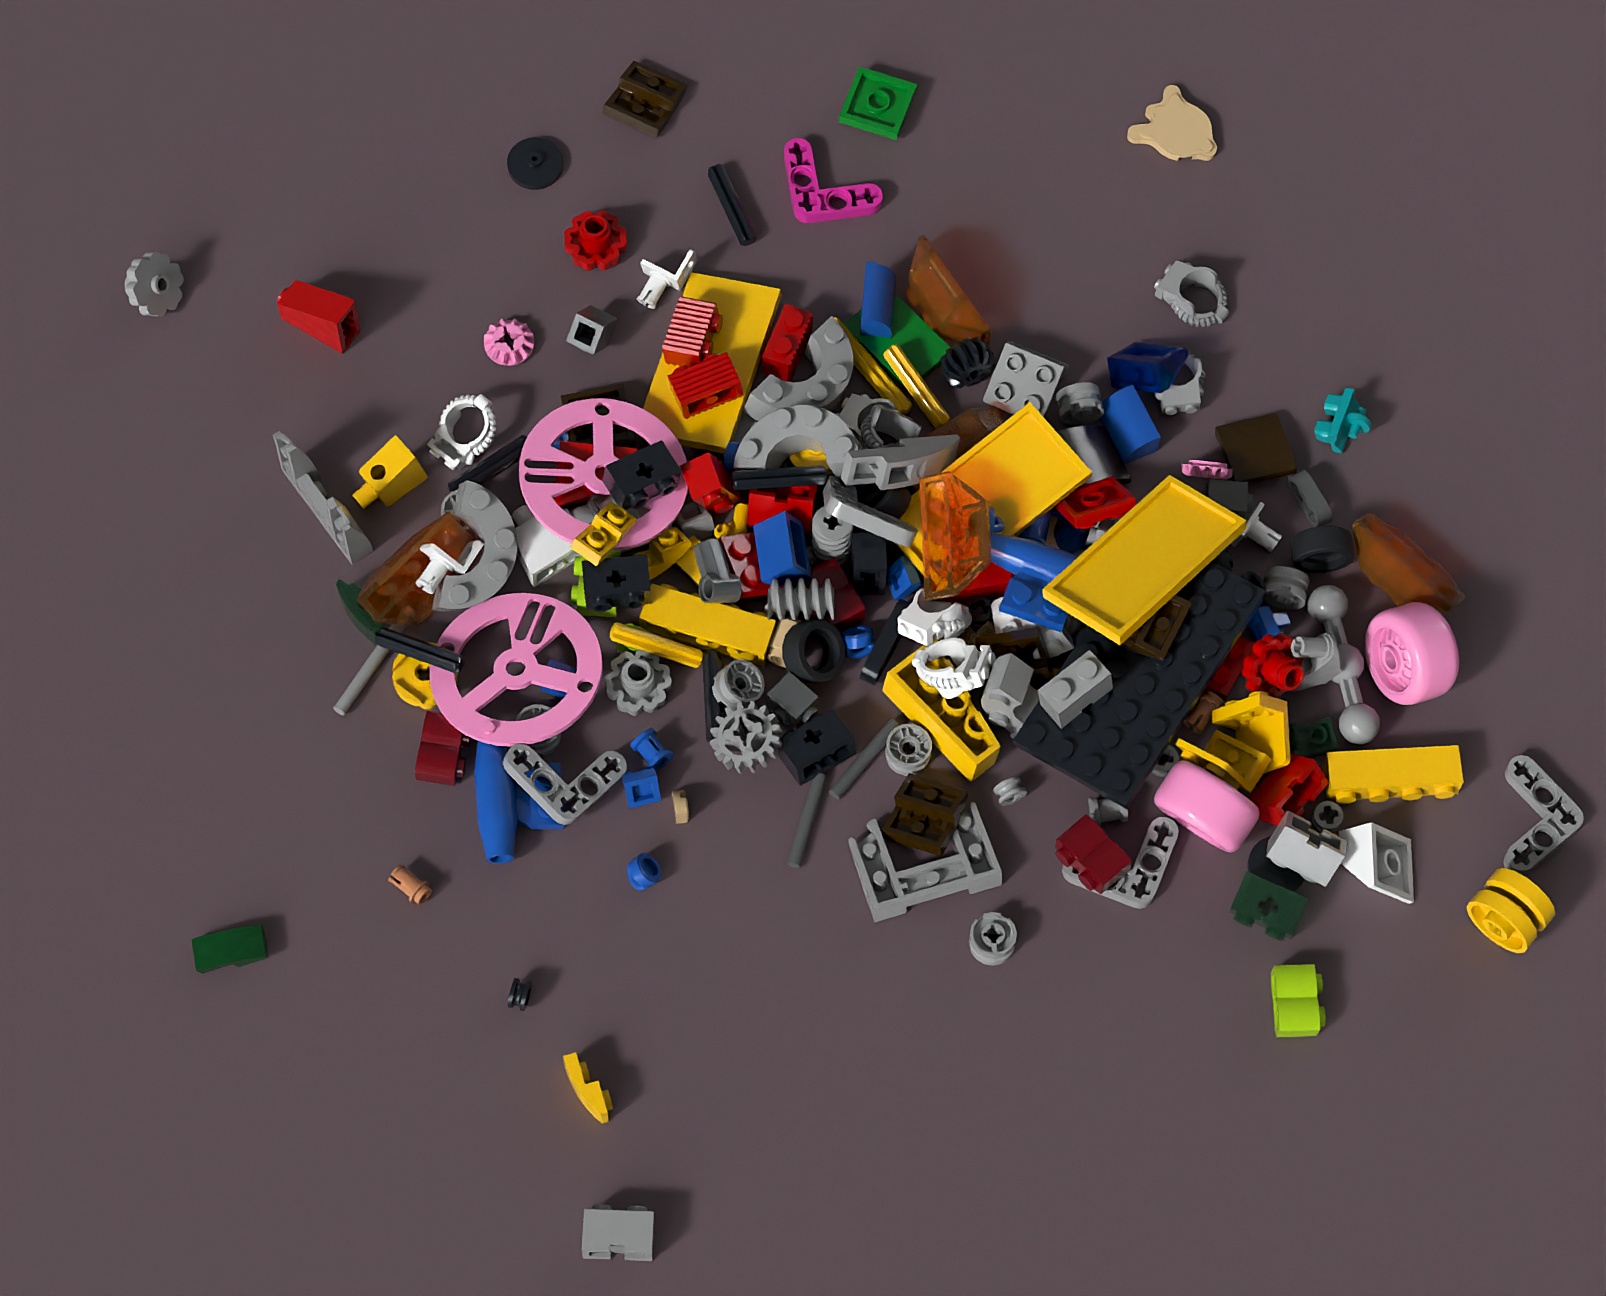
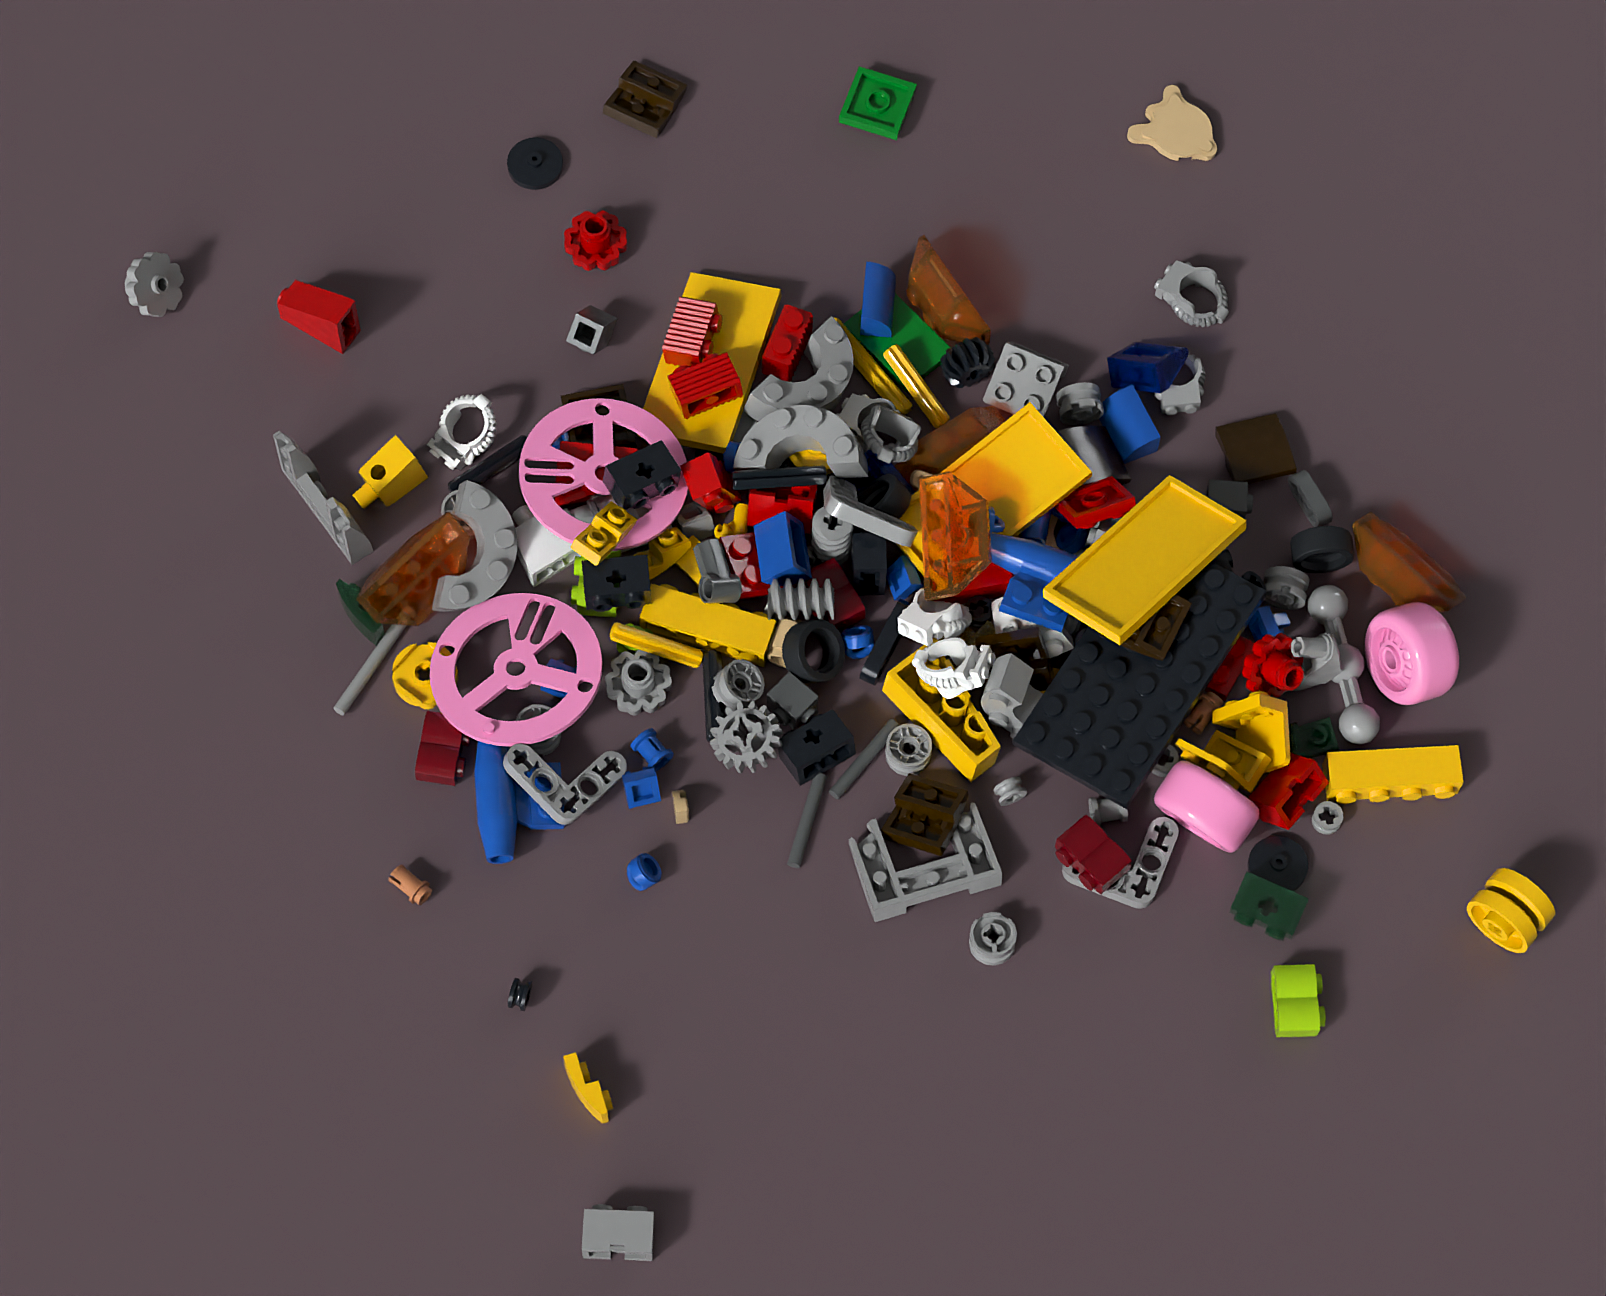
(229, 947): dark green slope -> none
(420, 650): black axle -> none
(442, 562): white bracket -> none
(501, 352): bright pink gear -> none
(661, 278): white bracket -> none
(731, 205): black axle -> none
(820, 199): dark pink beam -> none
(902, 464): light grey slope -> none
(1075, 689): light grey brick -> none
(1207, 470): bright pink gear -> none
(1258, 531): white bracket -> none
(1305, 850): brick -> none
(1347, 422): teal hips -> none
(1380, 860): white slope -> none
(1549, 824): light grey beam -> none

